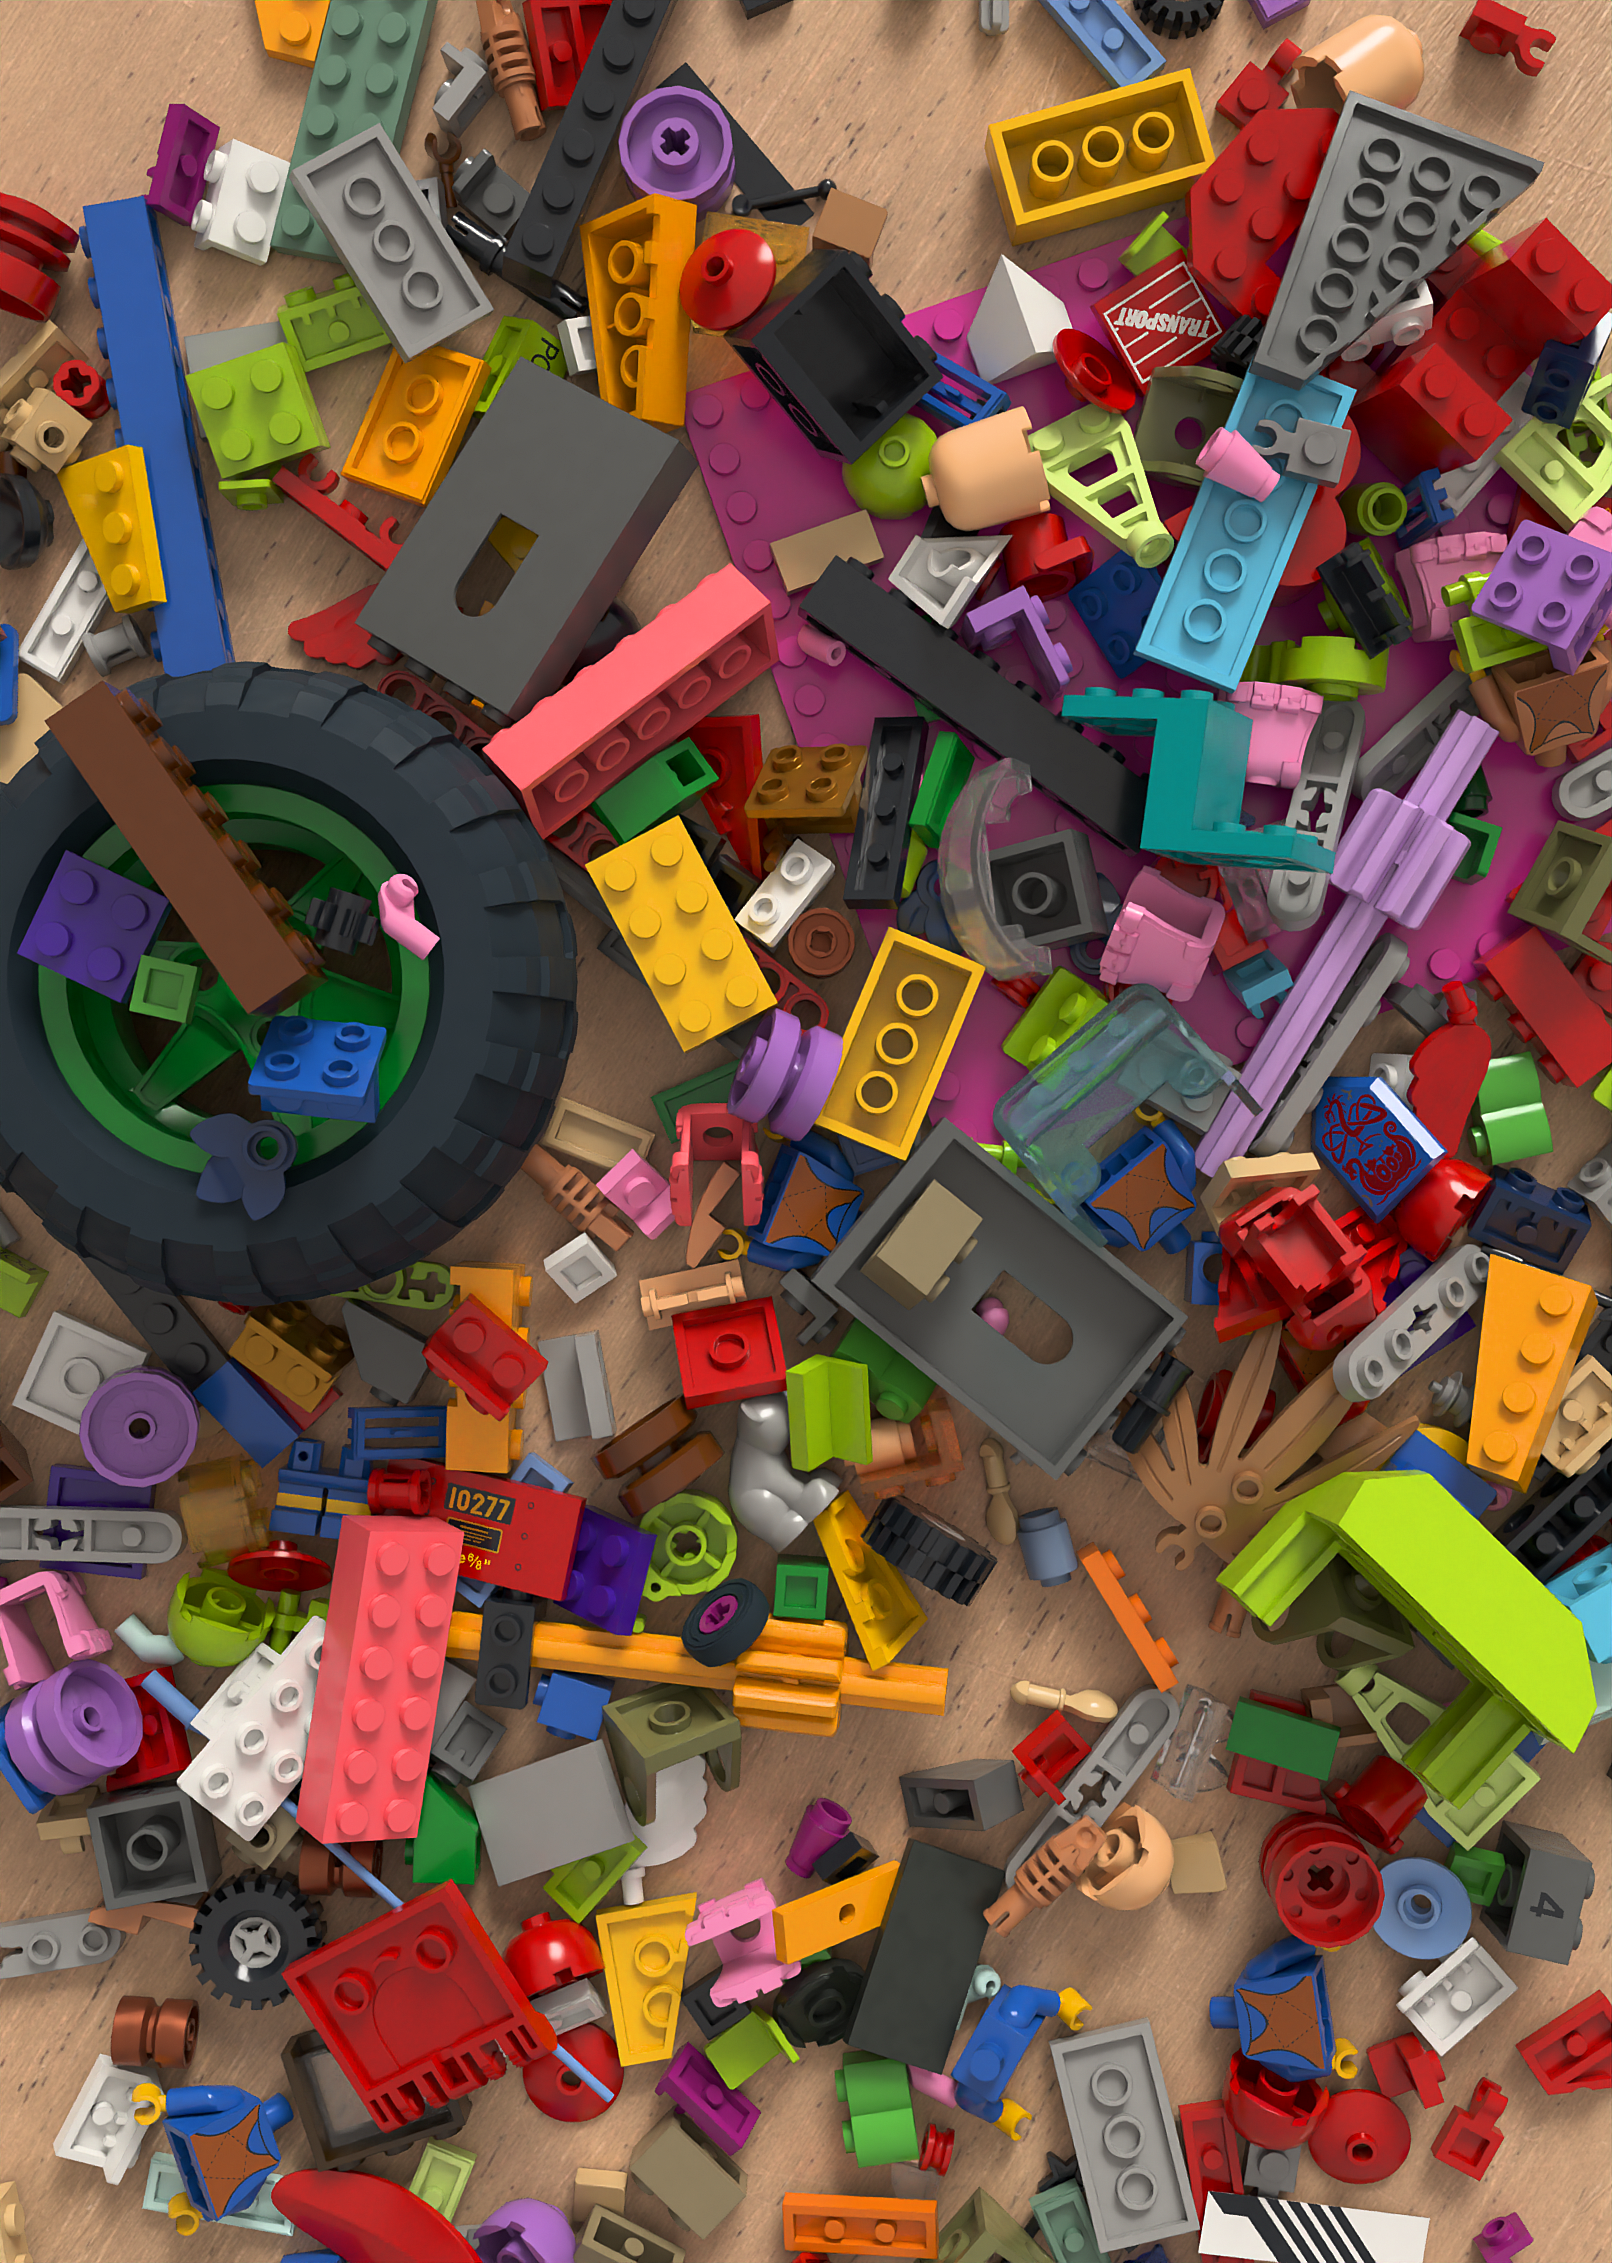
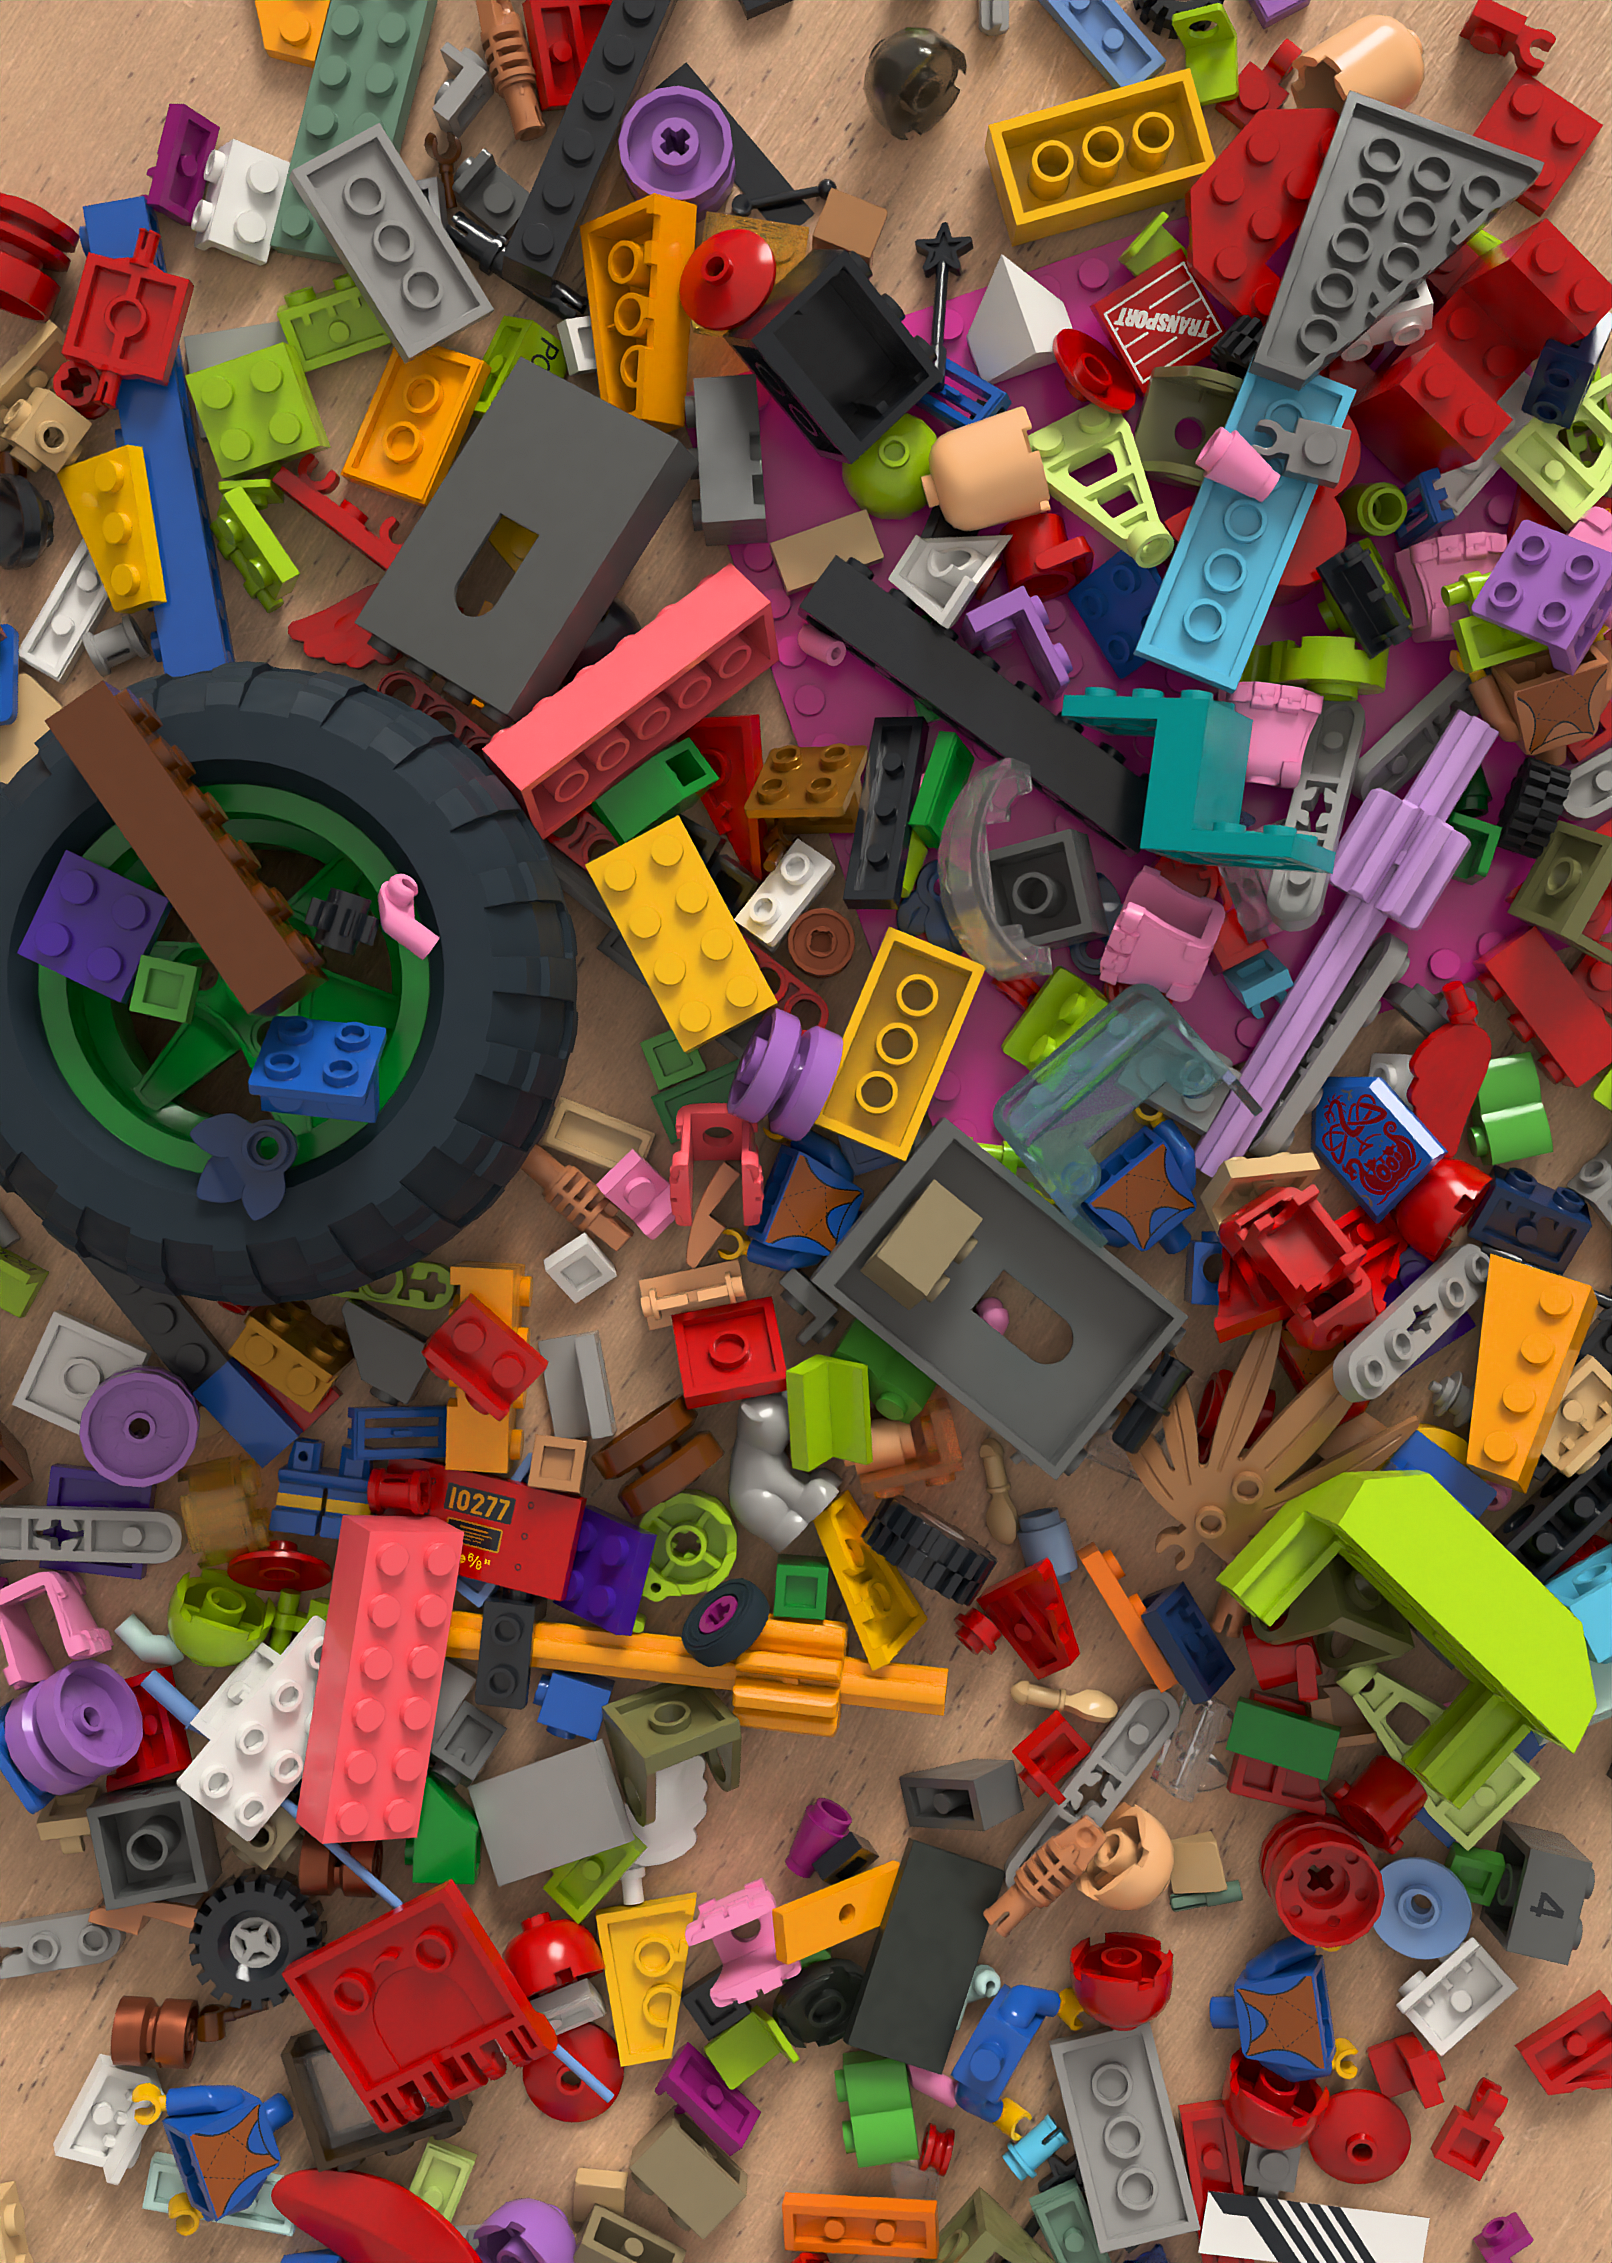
(127, 318): none -> red plate
(213, 2019): none -> reddish brown hand
(253, 550): none -> lime plate
(559, 1464): none -> medium nougat panel
(669, 1061): none -> bright green plate
(729, 460): none -> dark grey wedge
(912, 80): none -> clear smoke cylinder
(941, 258): none -> black piece
(977, 1632): none -> red plate
(1032, 2150): none -> medium azure pin
(1033, 1618): none -> red wing
(1122, 1979): none -> red cylinder
(1187, 1641): none -> dark blue bracket
(1188, 1901): none -> sand green pin
(1210, 53): none -> lime bracket
(1285, 1662): none -> red piece
(1533, 807): none -> black tyre
(1543, 127): none -> red plate

